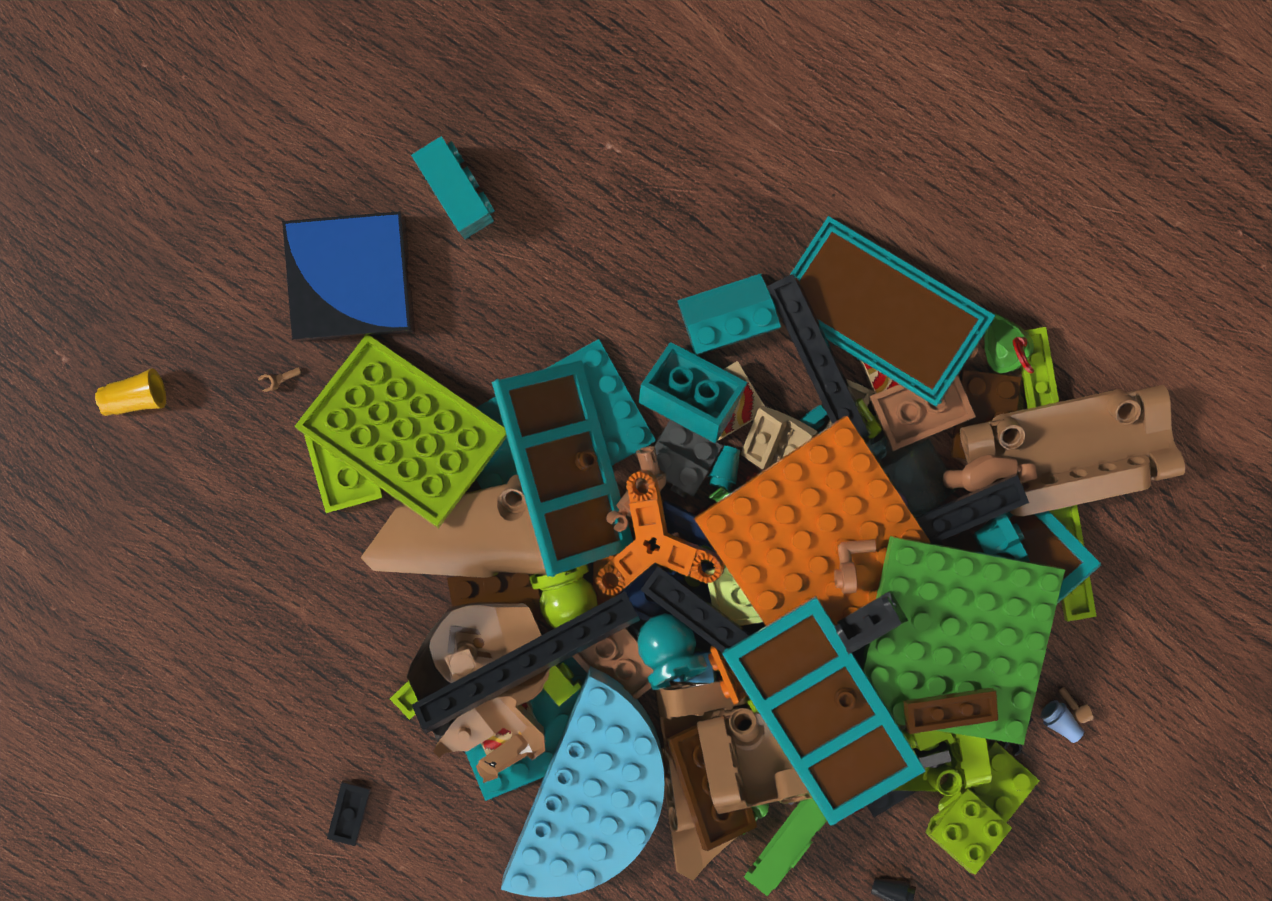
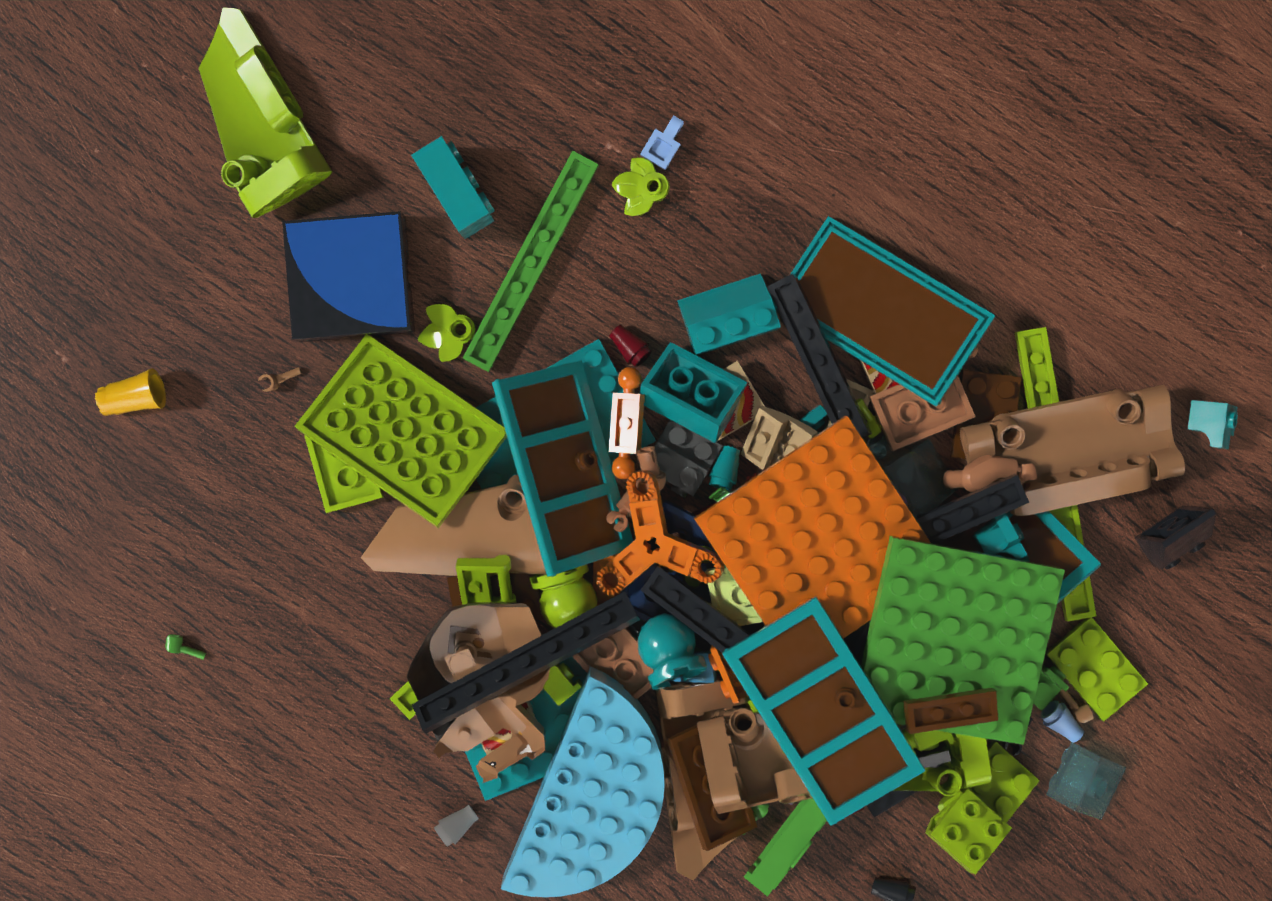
(174, 645): none -> bright green hand
(257, 120): none -> lime panel
(349, 813): black plate -> none
(443, 334): none -> lime plate
(455, 825): none -> light grey cone
(475, 580): none -> lime plate
(530, 261): none -> bright green plate
(626, 422): none -> plate
(630, 346): none -> dark red cone
(636, 187): none -> lime plate
(662, 146): none -> light blue plate
(846, 574): nougat plate -> none
(870, 622): black hinge -> none
(1007, 345): bright green piece -> none
(1049, 686): none -> bright green bracket
(1085, 781): none -> clear light blue slope
(1096, 668): none -> lime plate
(1176, 535): none -> black slope
(1214, 420): none -> teal brick

